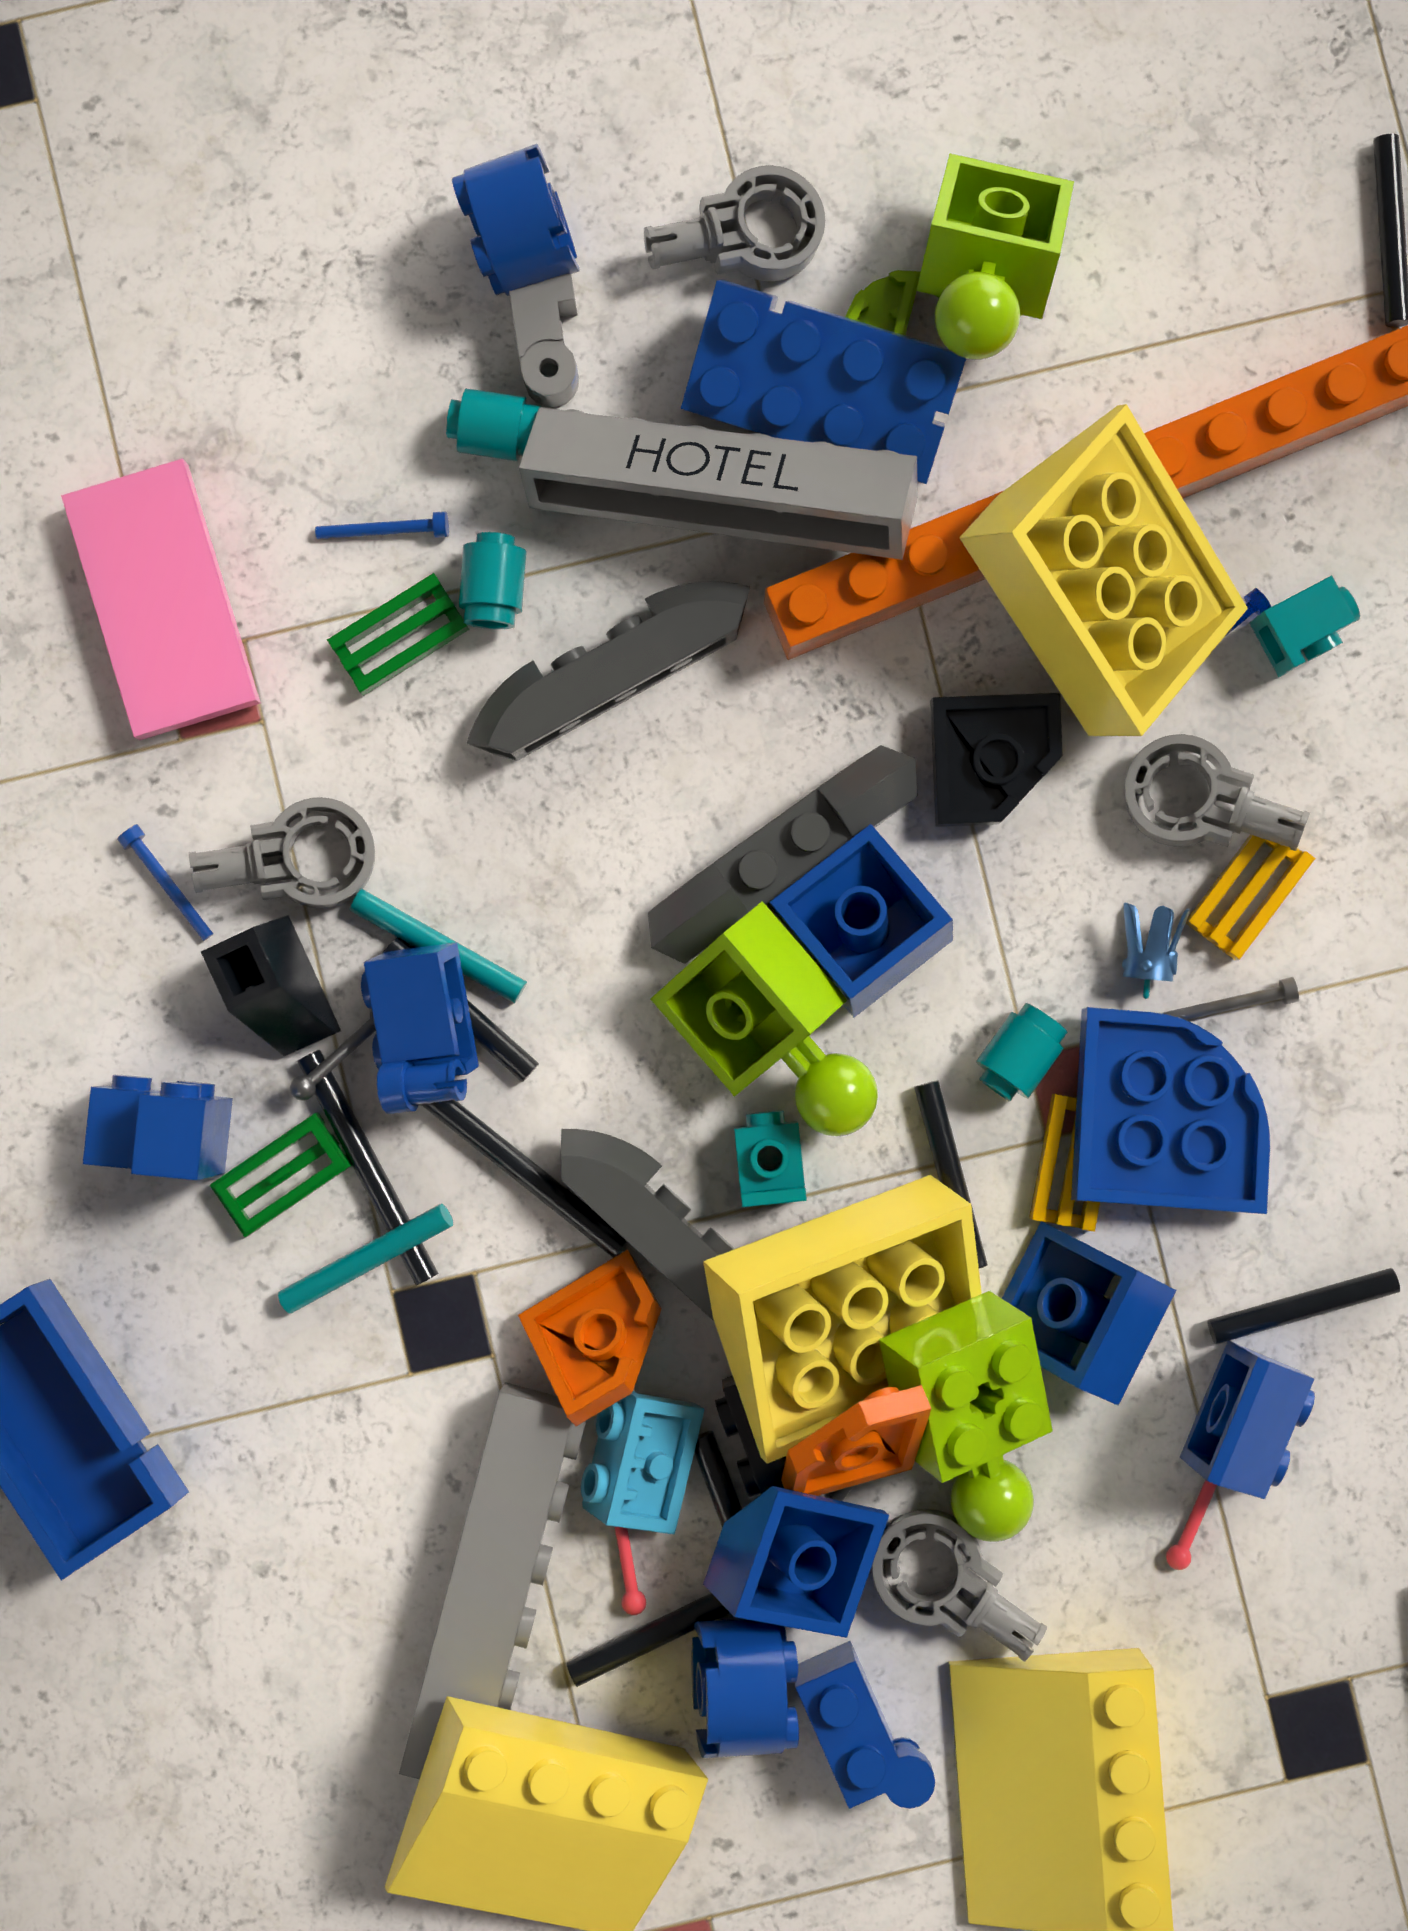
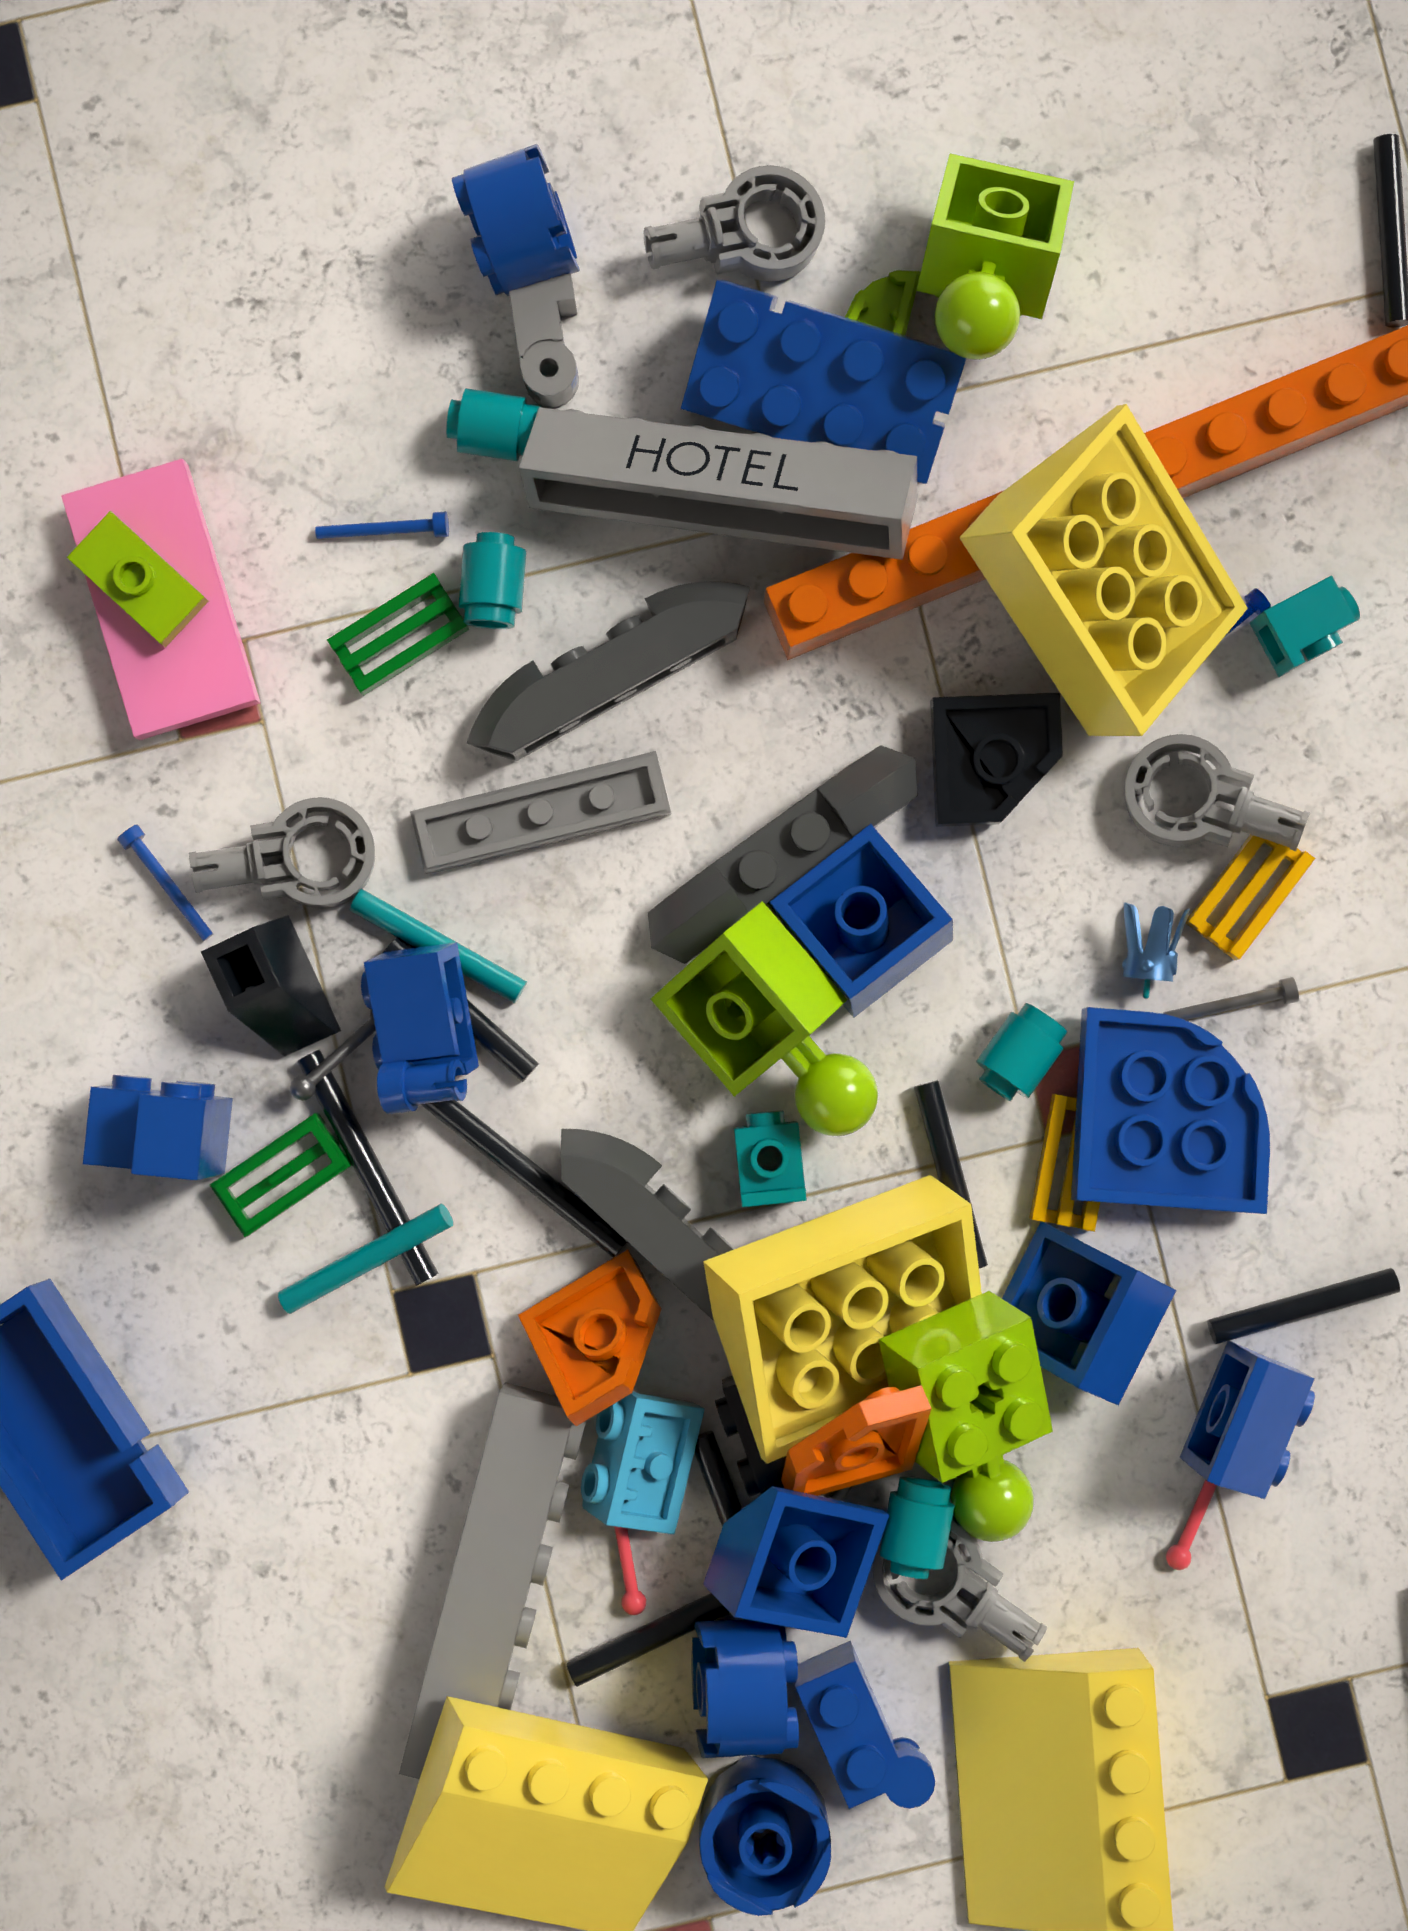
(137, 579): none -> lime plate
(540, 812): none -> light grey tile
(778, 1869): none -> blue brick
(917, 1527): none -> teal brick

